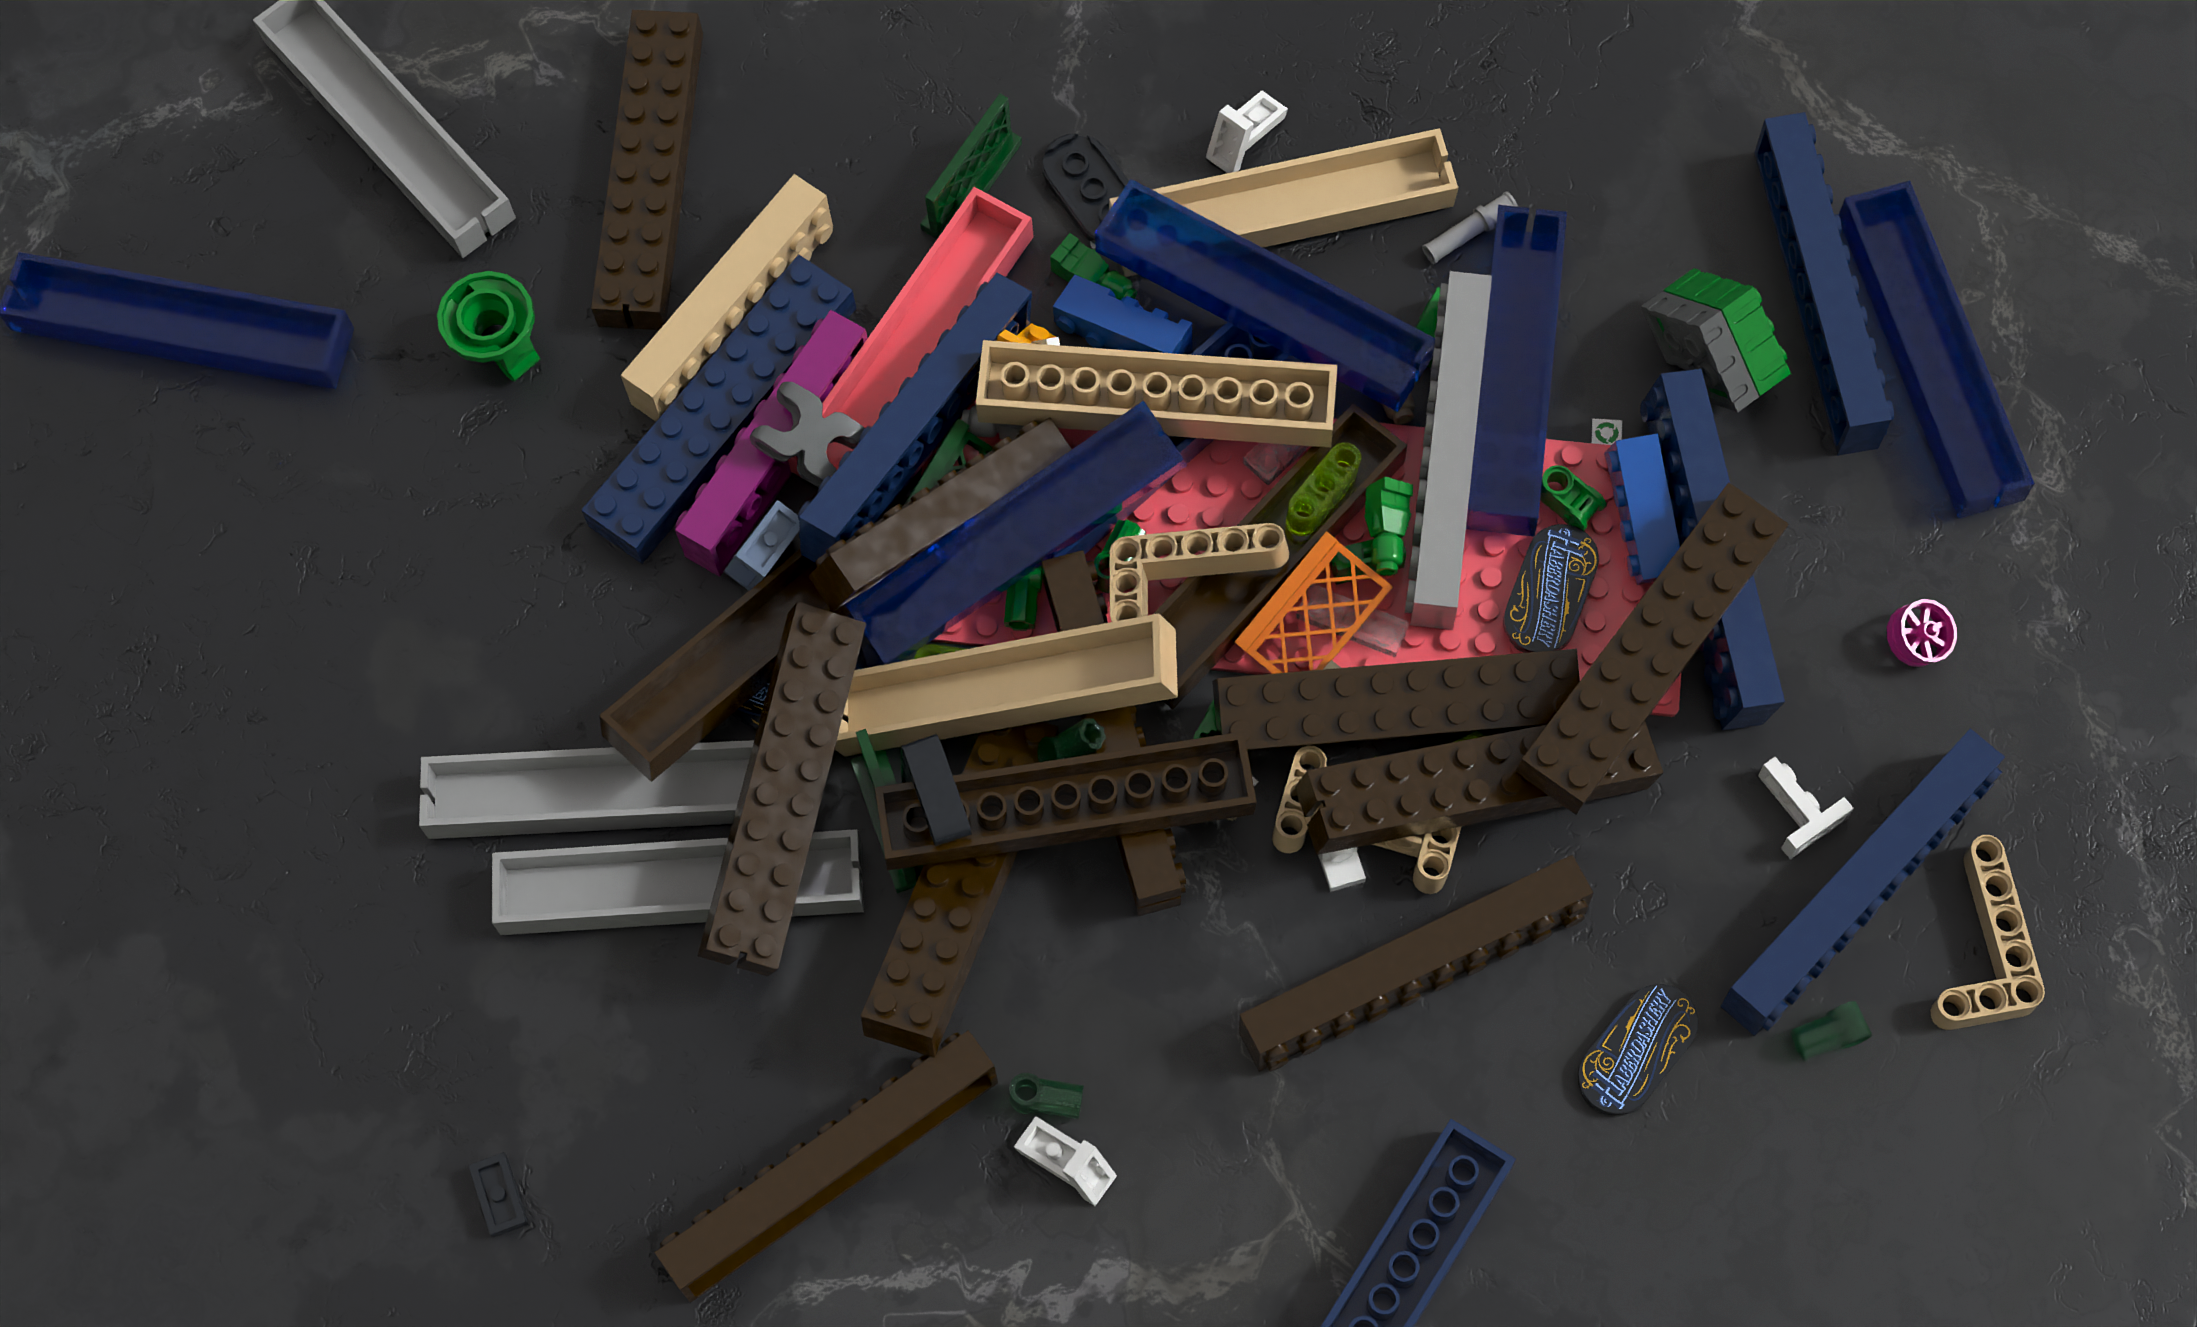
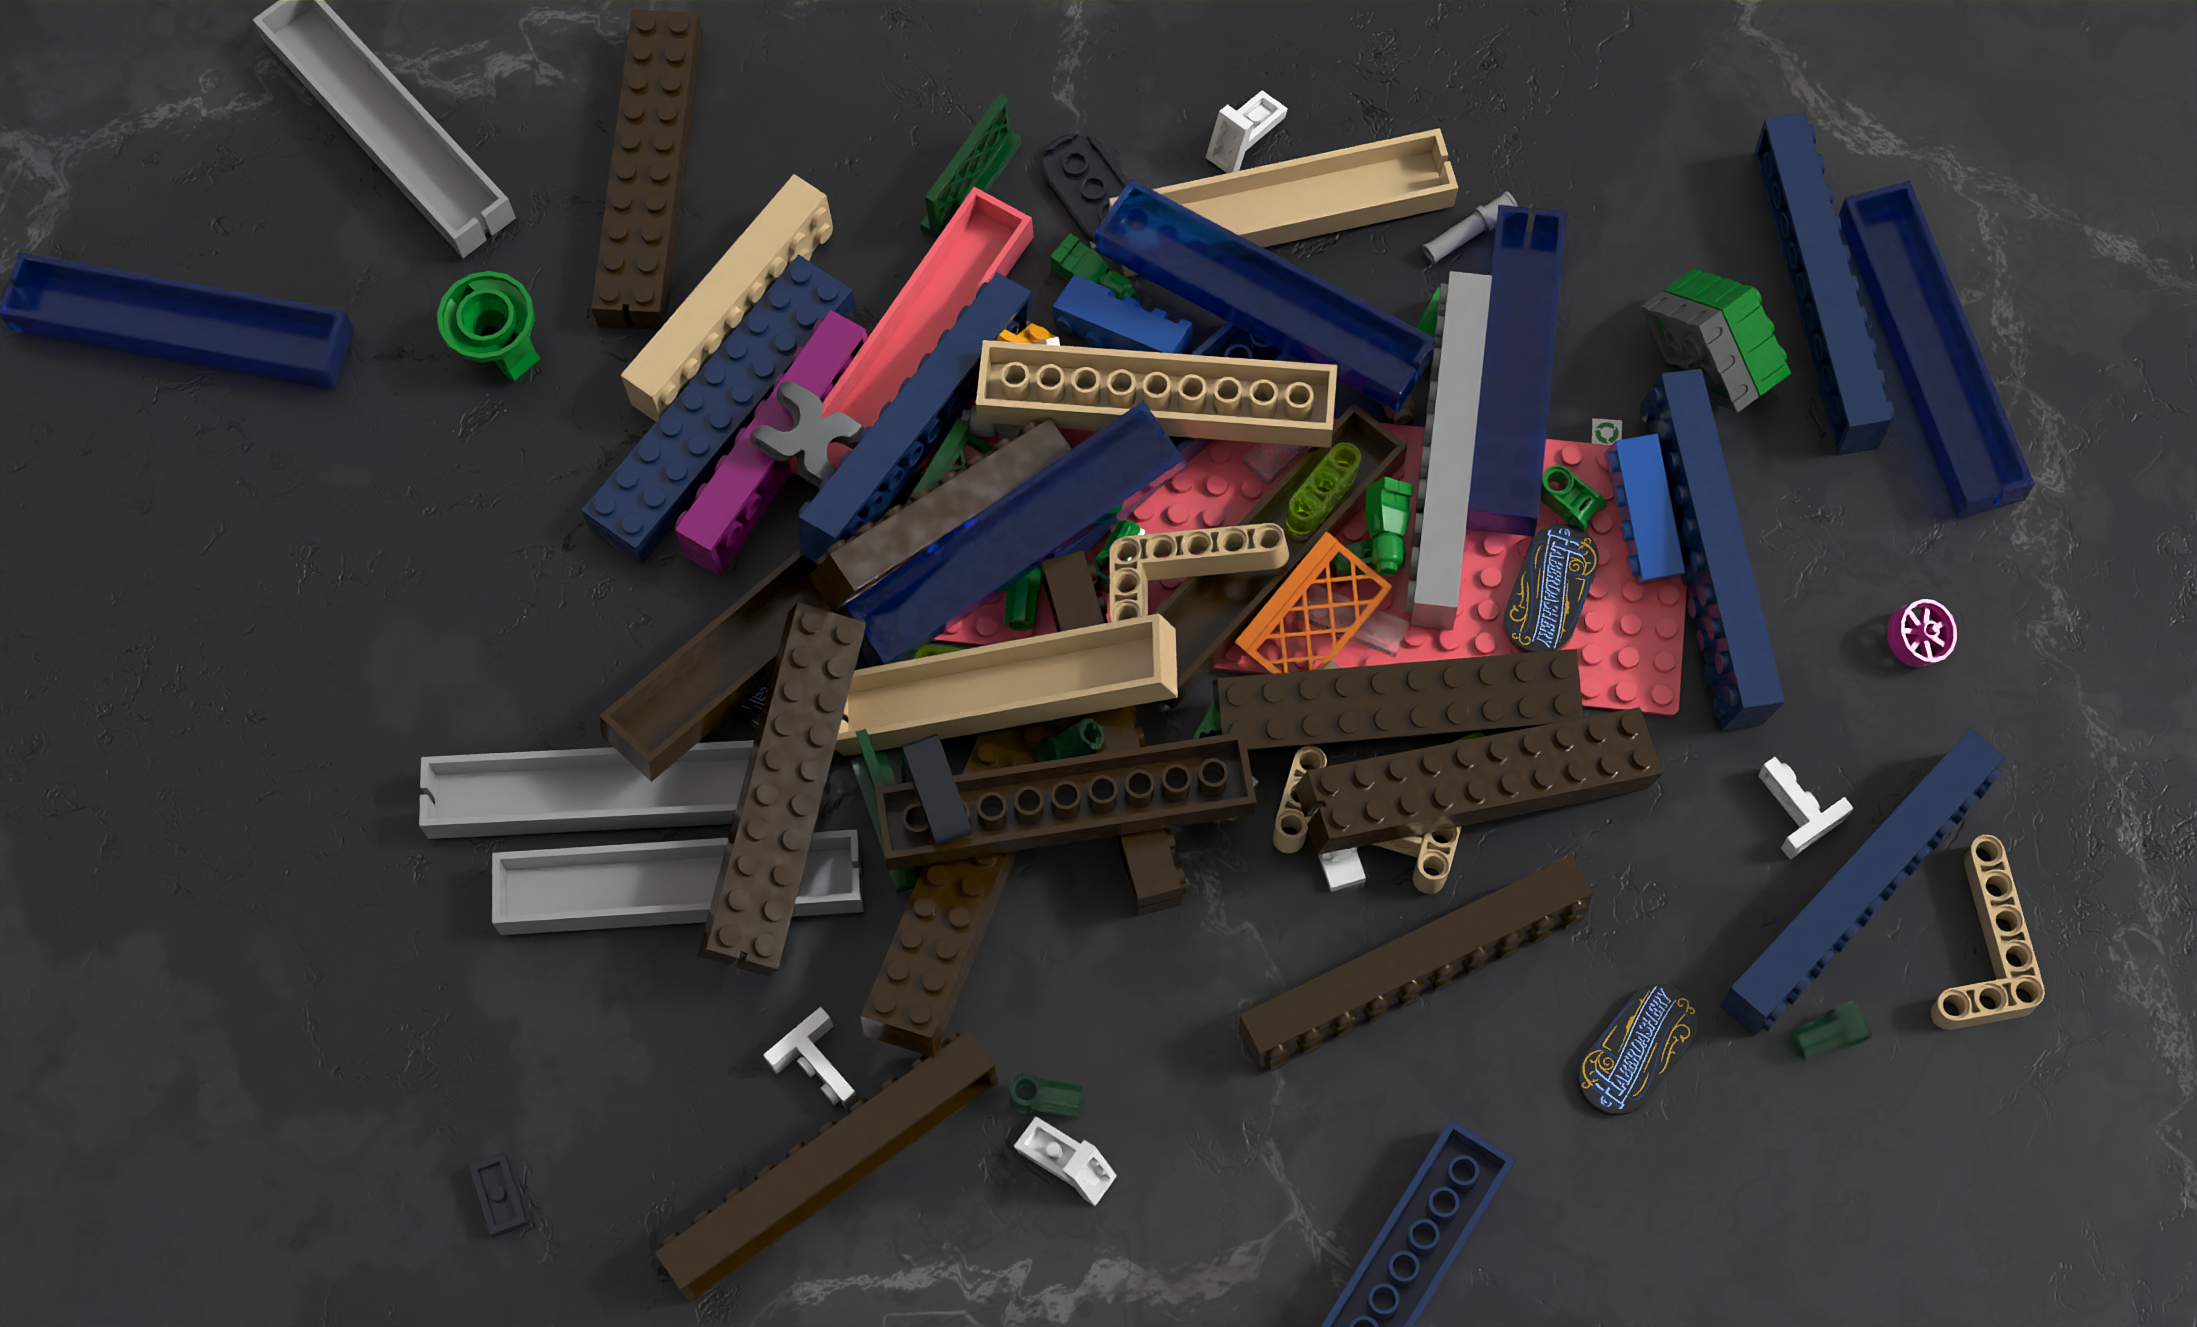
(764, 546): sand blue panel -> none
(812, 1061): none -> white bracket
(1651, 648): dark brown brick -> none

